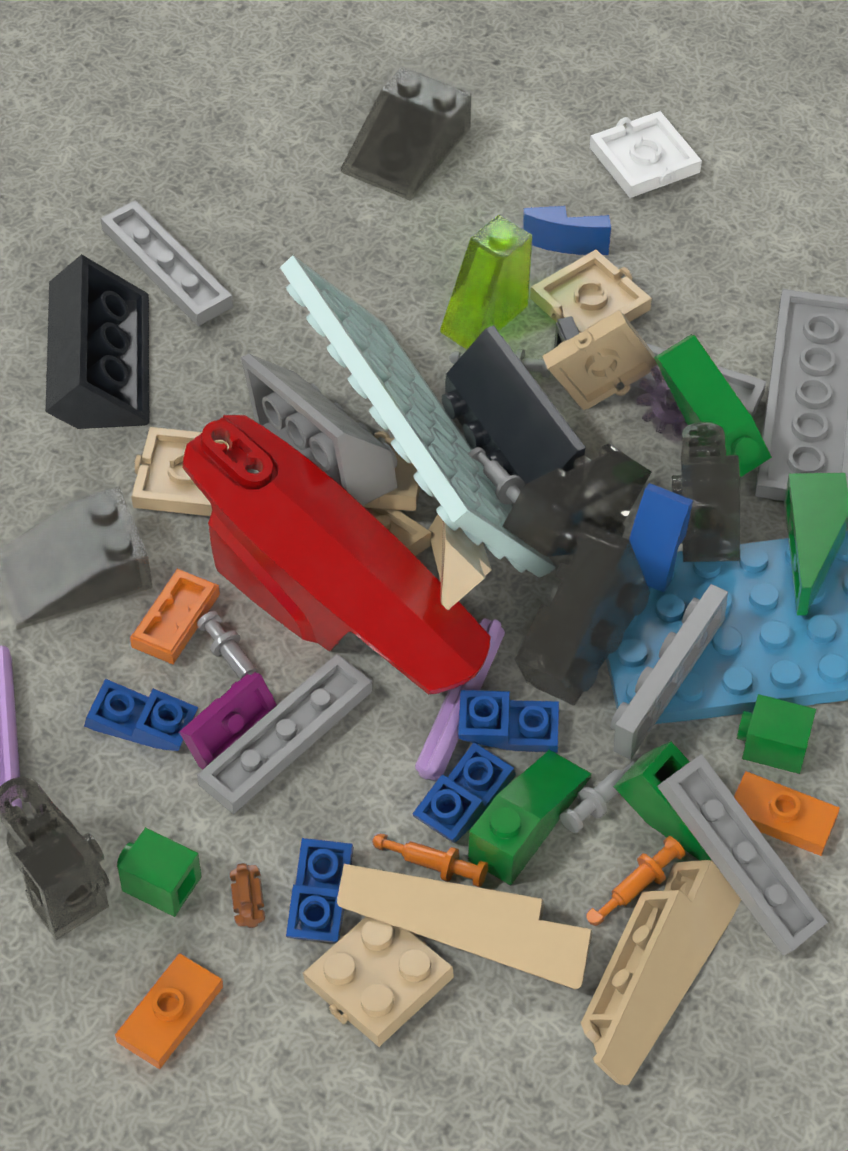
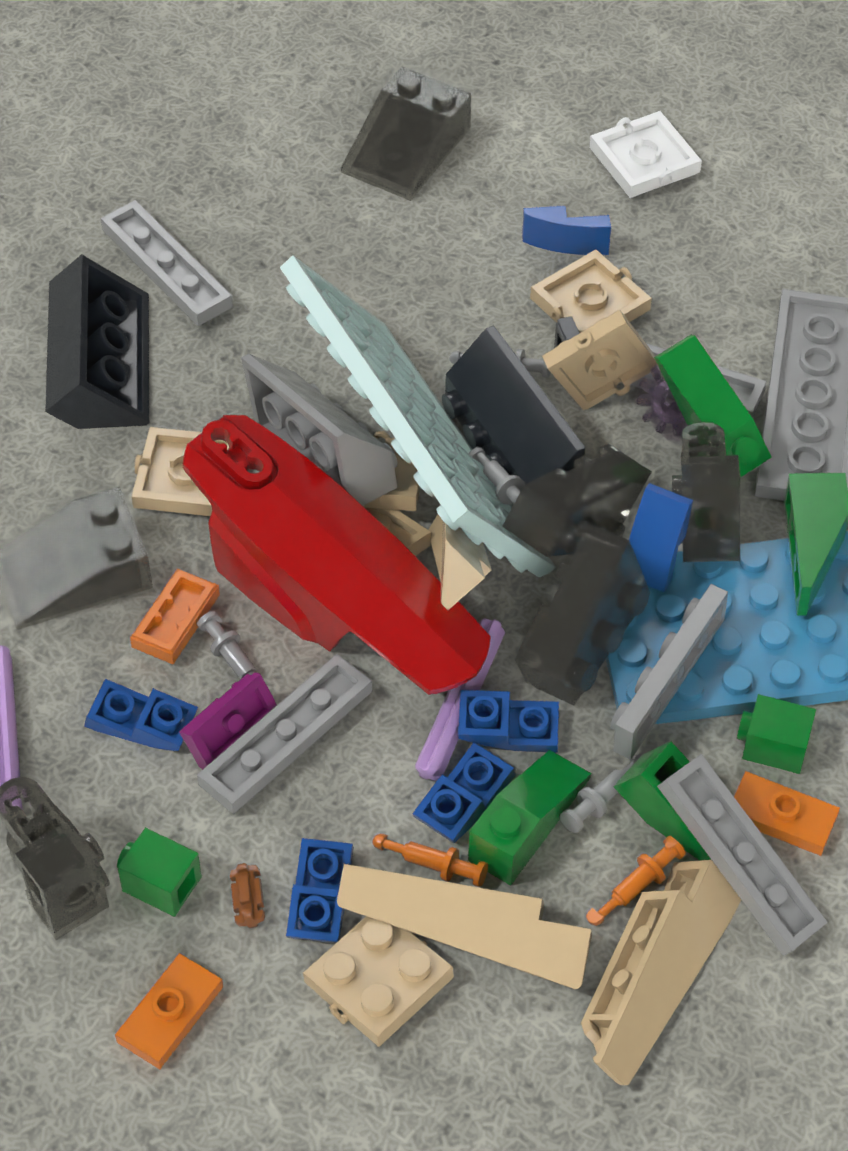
(490, 282): clear neon green slope -> none

